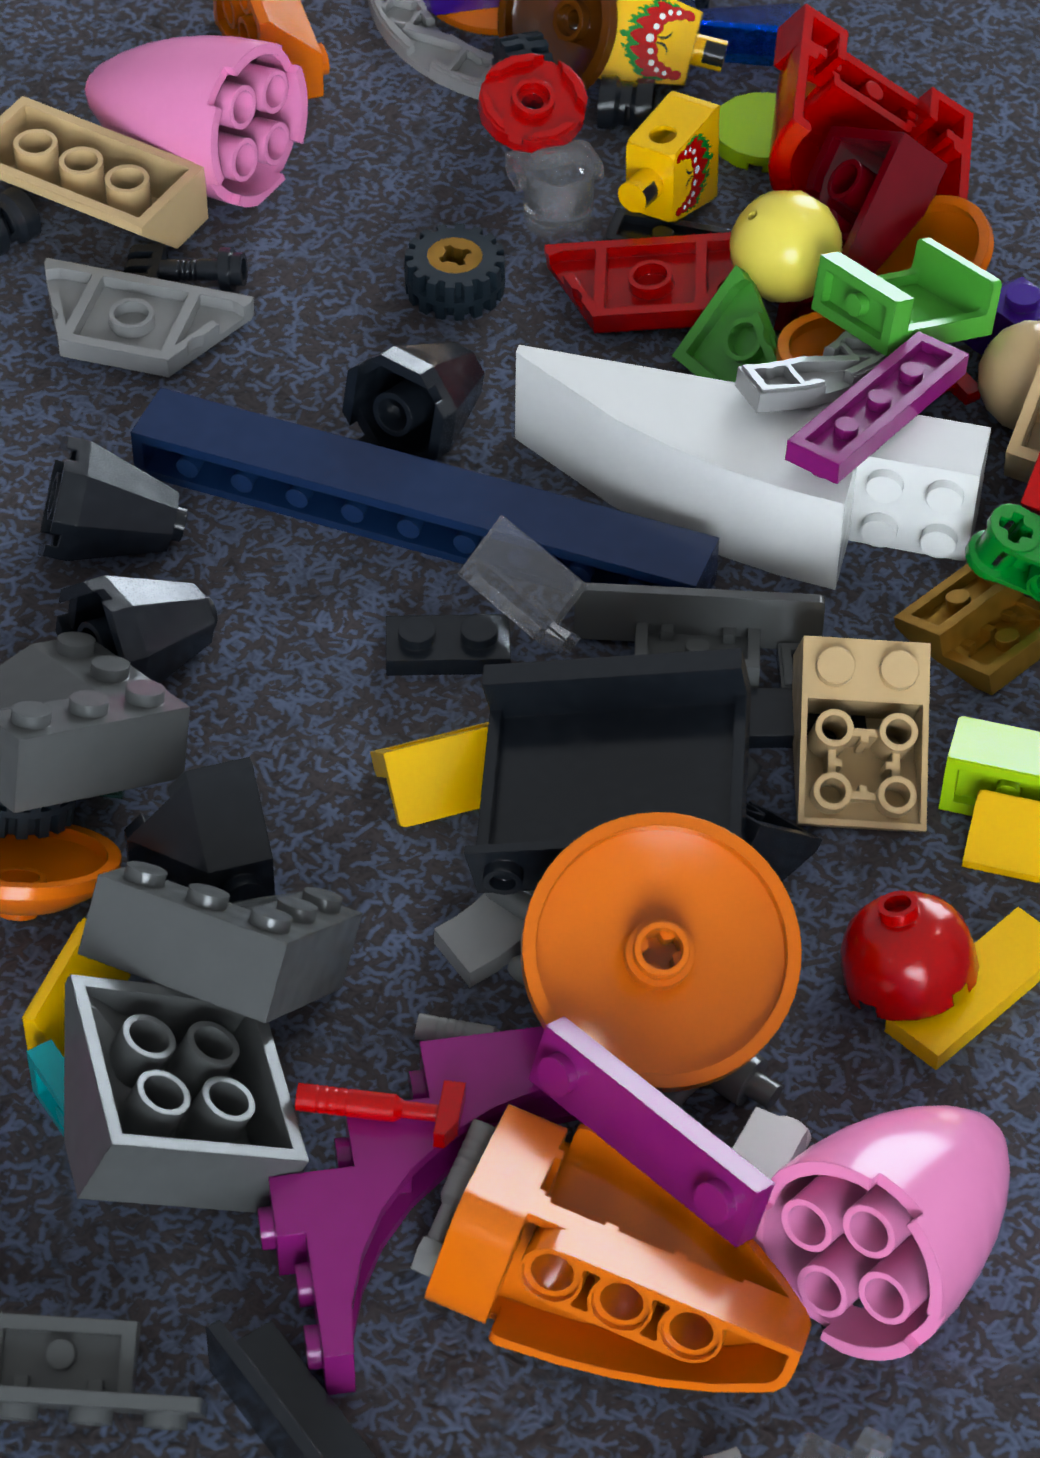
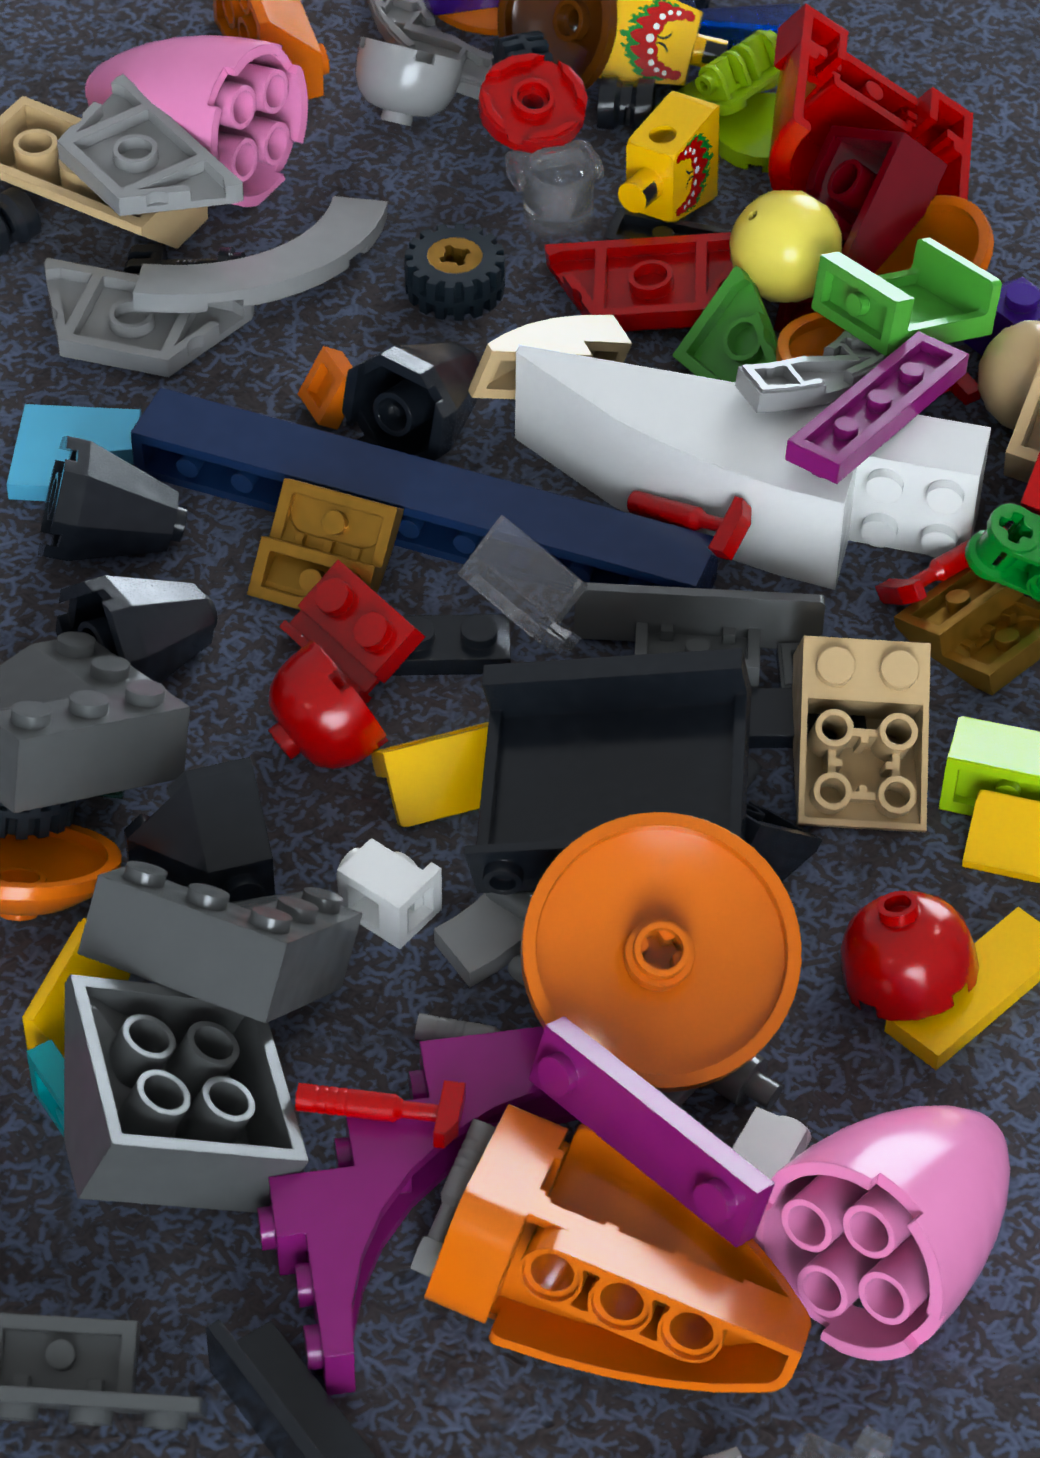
(41, 437): none -> medium azure tile
(143, 157): none -> light grey wing
(303, 263): none -> light grey tile
(313, 532): none -> pearl gold slope
(321, 713): none -> red cylinder
(325, 387): none -> orange tile
(354, 629): none -> red plate
(389, 891): none -> white brick
(405, 80): none -> light grey cylinder
(580, 335): none -> slope
(728, 530): none -> red piece
(737, 74): none -> lime hinge
(912, 589): none -> red piece

